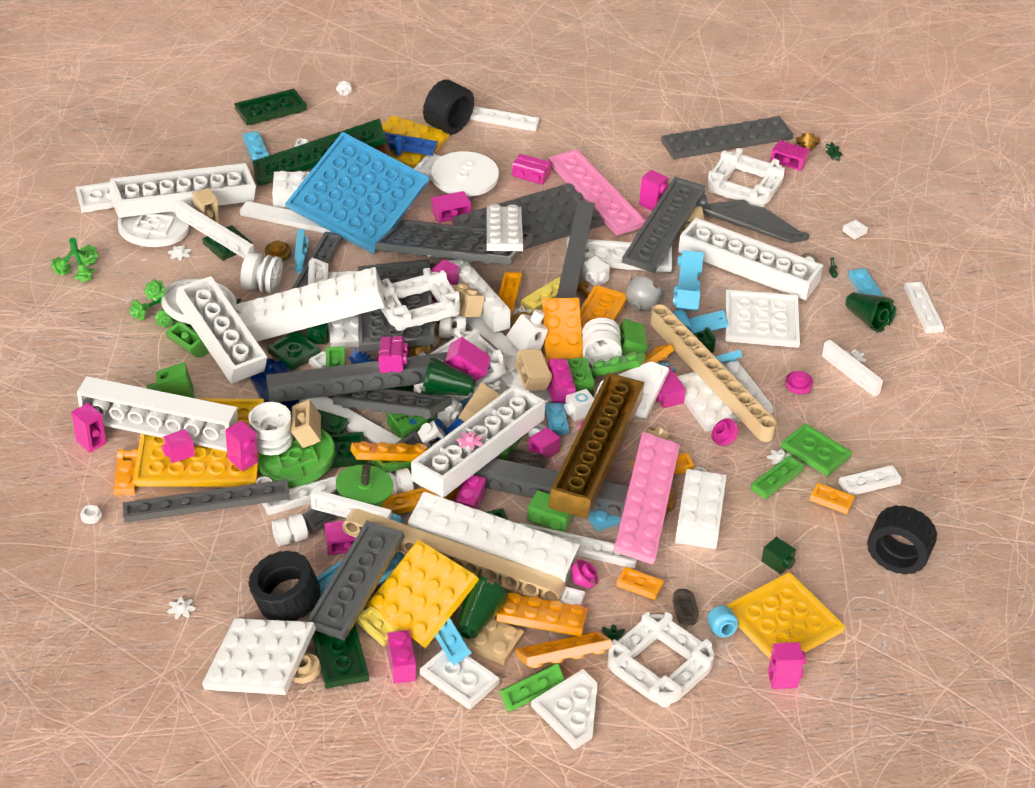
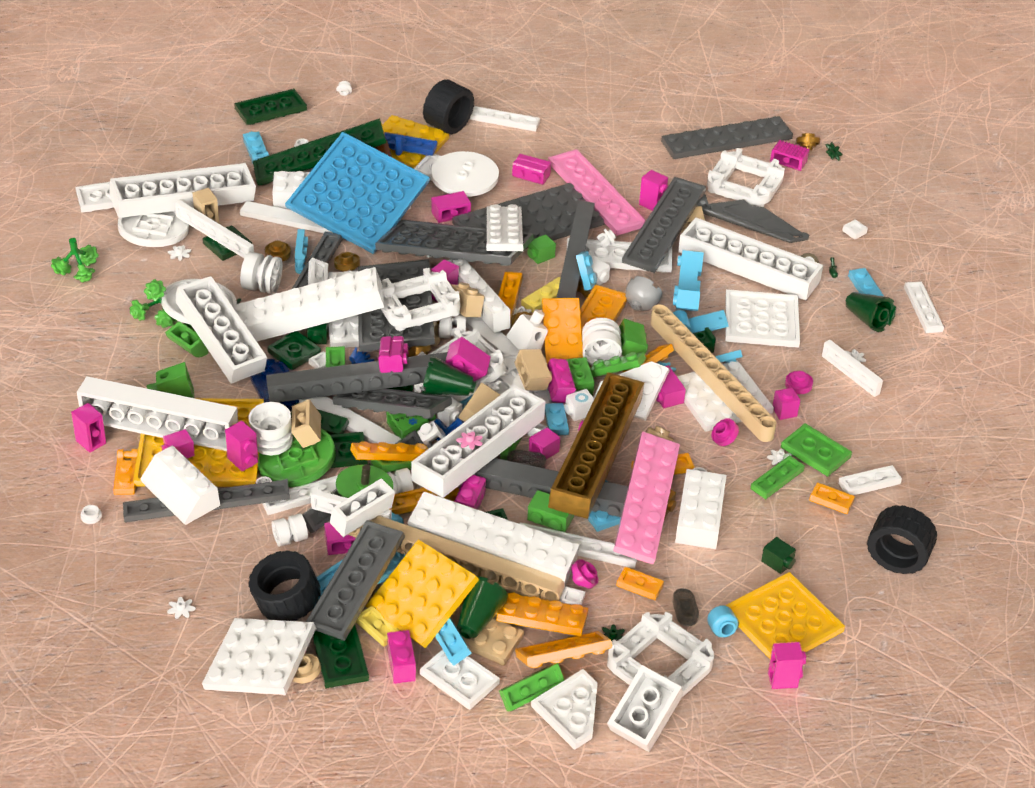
(180, 485): none -> white slope
(346, 261): none -> pearl gold plate
(361, 507): none -> white brick
(541, 249): none -> bright green brick
(585, 266): none -> medium azure plate
(606, 238): none -> white plate
(645, 708): none -> white brick
(786, 403): none -> dark pink brick

